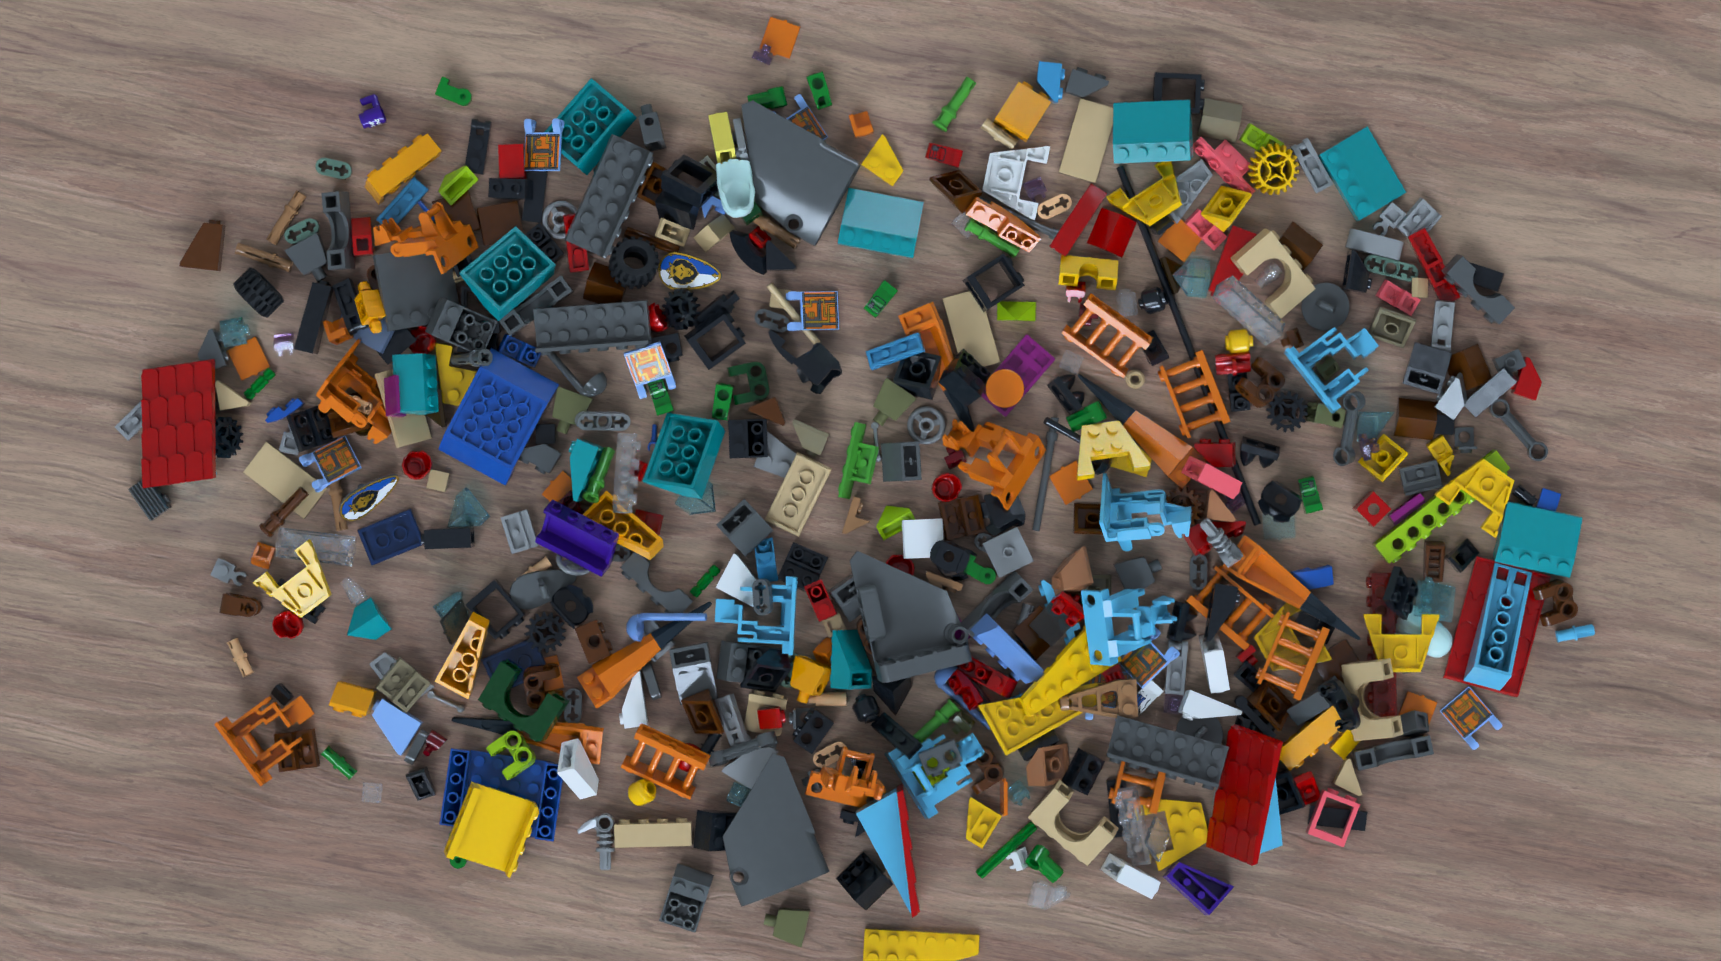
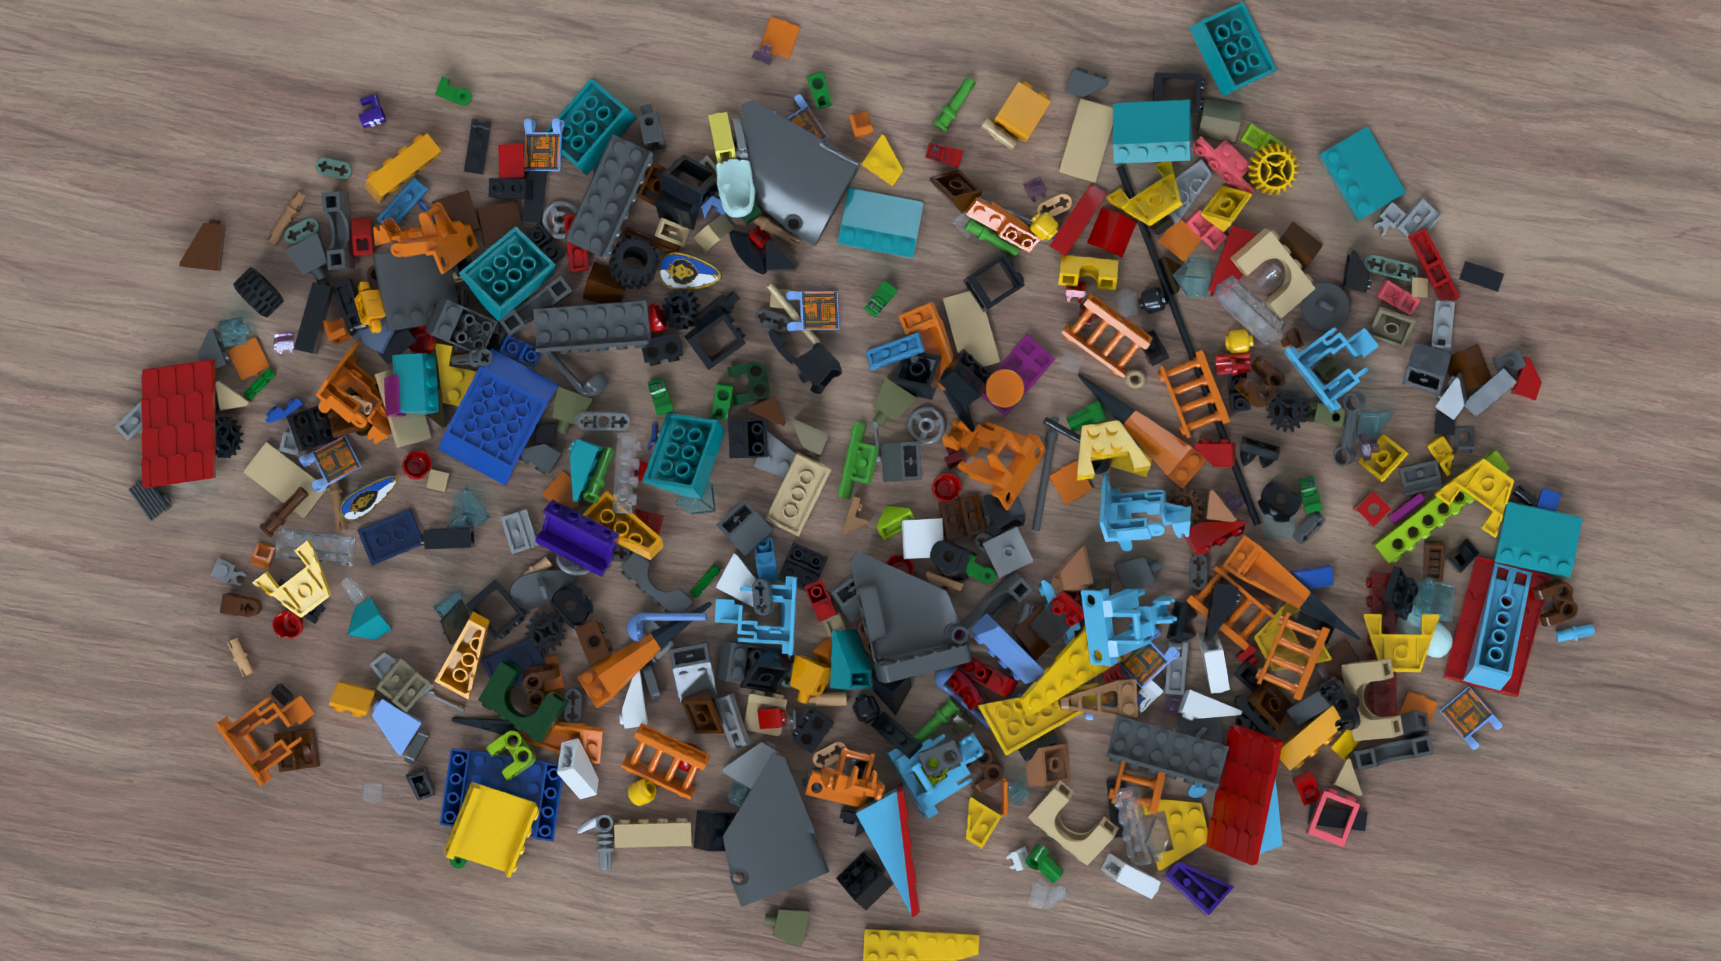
(271, 260): medium nougat pin -> none
(338, 762): green pin -> none
(433, 742): dark red piece -> none
(456, 184): lime slope -> none
(568, 501): dark red piece -> none
(648, 366): flag -> none
(686, 897): dark grey slope -> none
(710, 743): black pin -> none
(762, 741): dark grey piece -> none
(772, 98): green piece -> none
(1005, 850): green axle -> none
(1006, 174): white wing -> none
(1016, 311): lime slope -> none
(1044, 226): none -> yellow head
(1049, 79): dark azure slope -> none
(1061, 389): black tile -> none
(1083, 771): black brick -> none
(1086, 519): reddish brown slope -> none
(1196, 790): none -> medium azure piece
(1212, 477): coral window -> none
(1227, 550): light grey piece -> none
(1232, 49): none -> teal slope
(1288, 793): black slope -> none
(1309, 527): none -> dark grey beam
(1312, 166): light grey plate -> none
(1374, 244): light grey beam -> none
(1415, 419): reddish brown slope -> none
(1461, 274): dark grey arch -> none
(1520, 432): dark grey piece -> none

